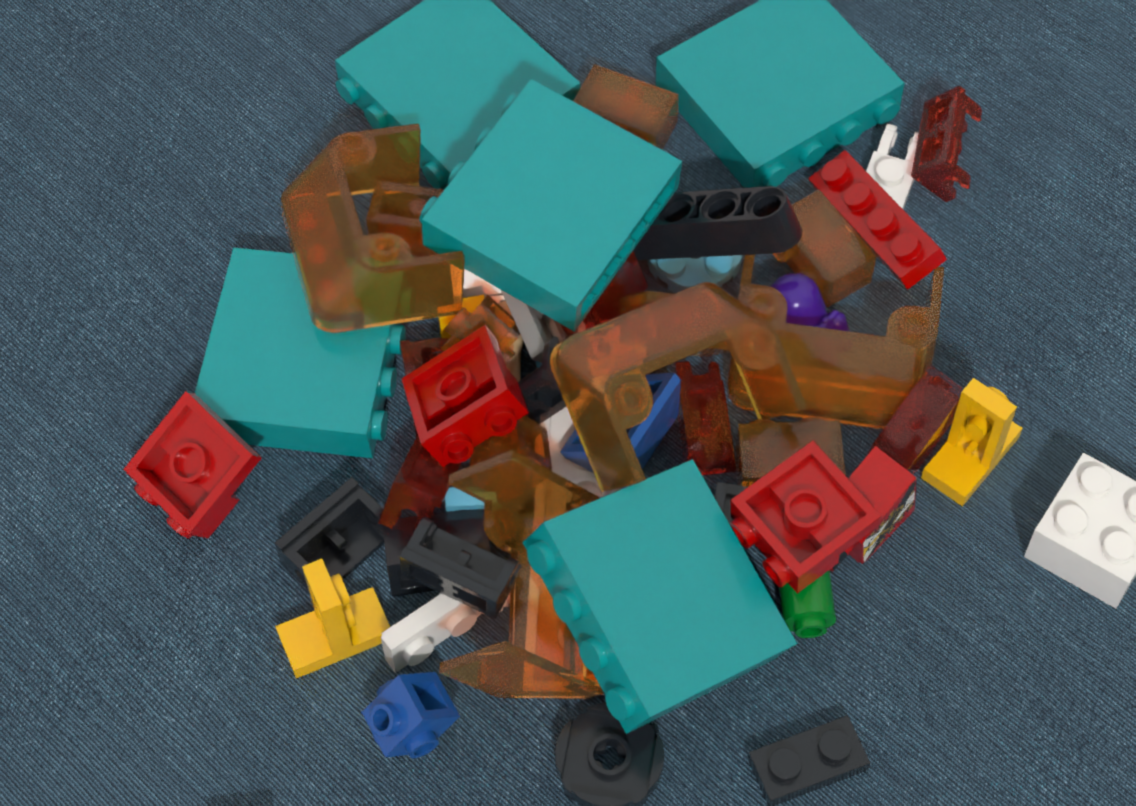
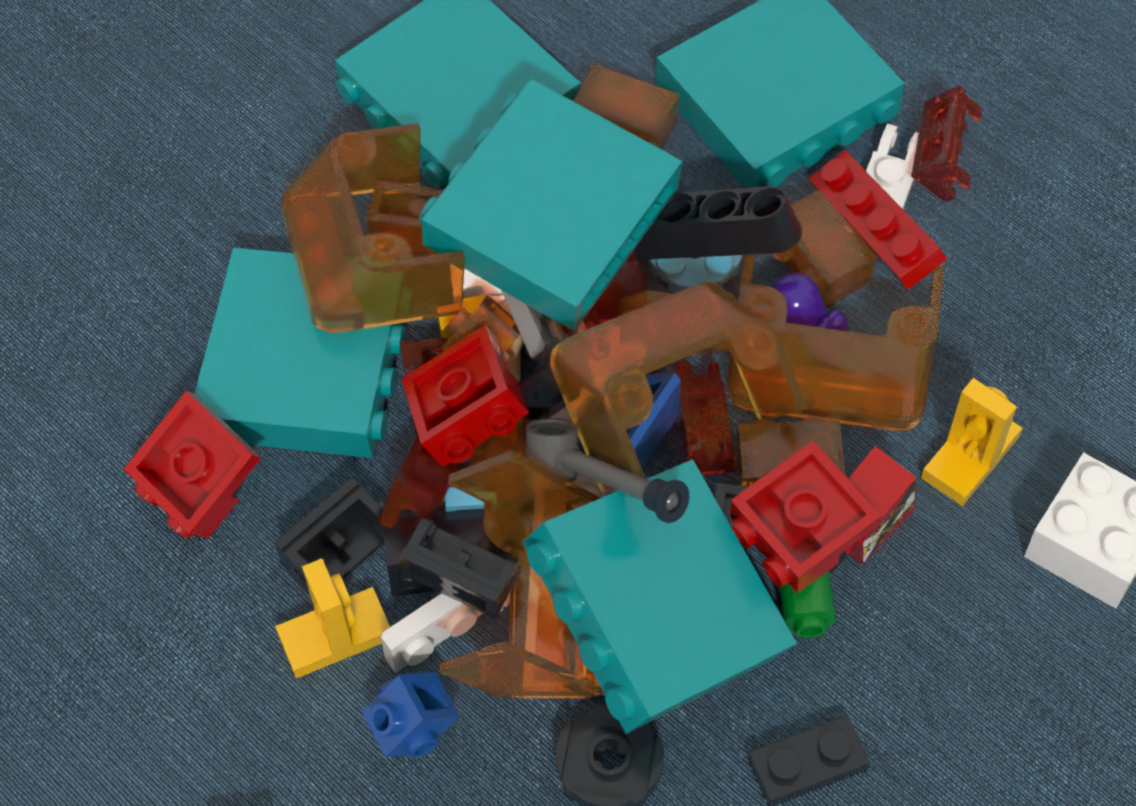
(555, 447): none -> dark grey piece
(920, 420): clear red hinge -> none

